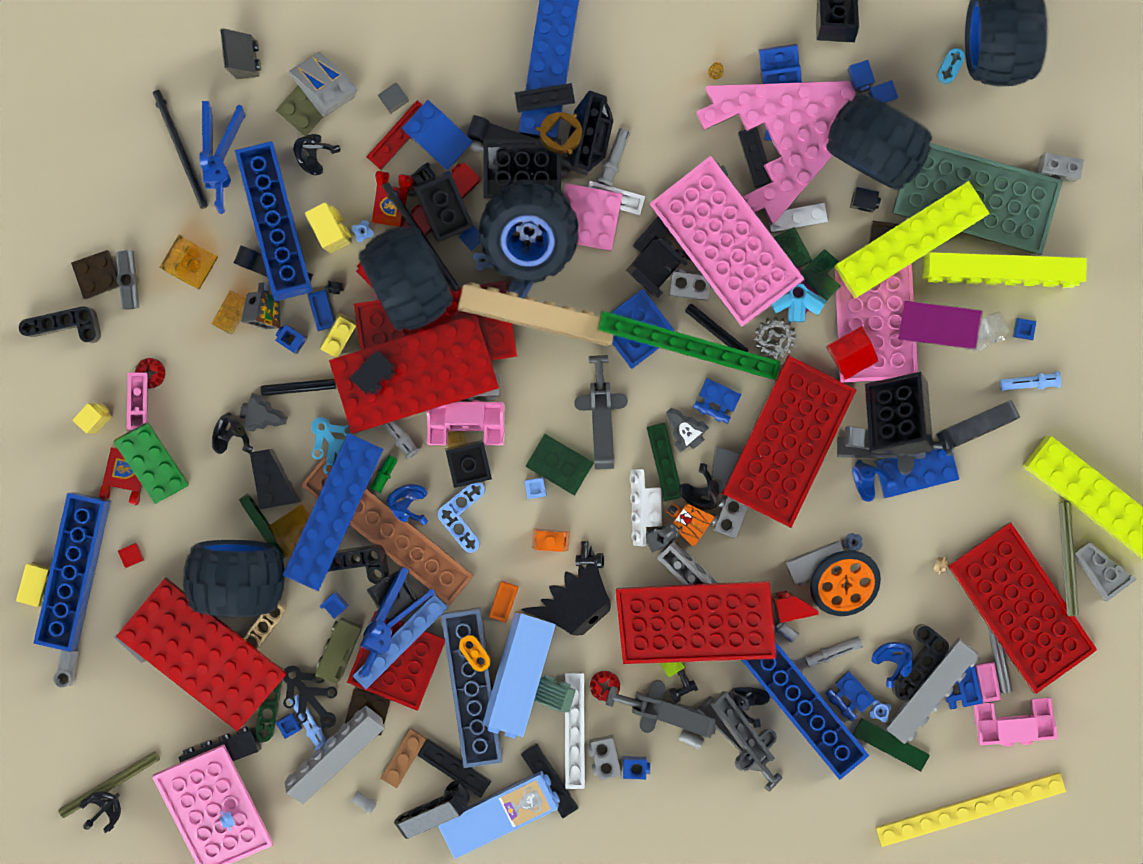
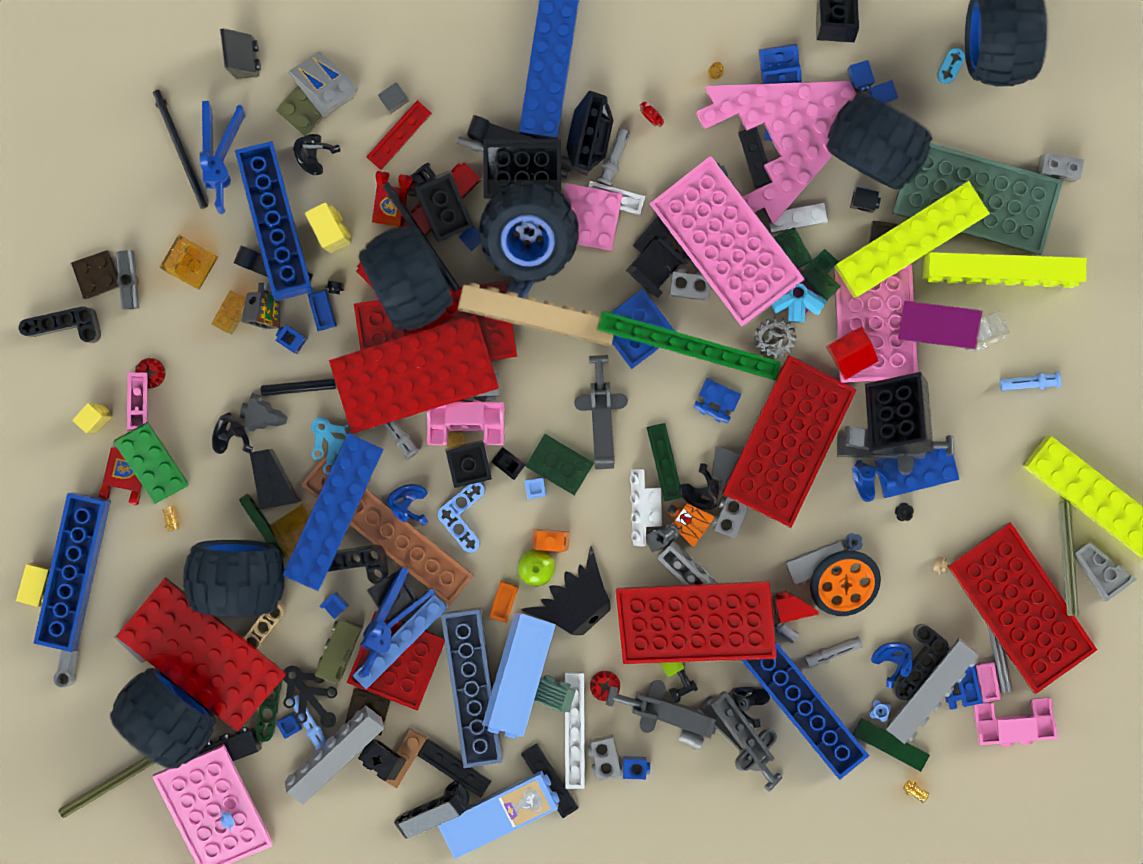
(106, 805): black helmet -> none
(130, 555): red tile -> none
(161, 719): none -> black wheel
(171, 520): none -> clear yellow pin
(338, 335): light yellow brick -> none
(357, 230): light blue plate -> none
(363, 802): light grey pin -> none
(374, 373): black brick -> none
(382, 760): none -> black brick
(384, 474): green axle -> none
(437, 135): blue slope -> none
(474, 653): light orange plate -> none
(479, 264): light blue plate -> none
(508, 463): none -> black slope
(536, 567): none -> lime cylinder
(544, 97): black plate -> none
(549, 122): pearl gold piece -> none
(583, 558): black piece -> none
(651, 114): none -> red gear
(686, 429): dark grey rock -> none
(714, 328): black axle -> none
(854, 691): blue plate -> none
(909, 512): none -> black plate
(914, 790): none -> clear yellow pin
(970, 809): light yellow plate -> none
(978, 425): black beam -> none
(1024, 329): blue tile -> none

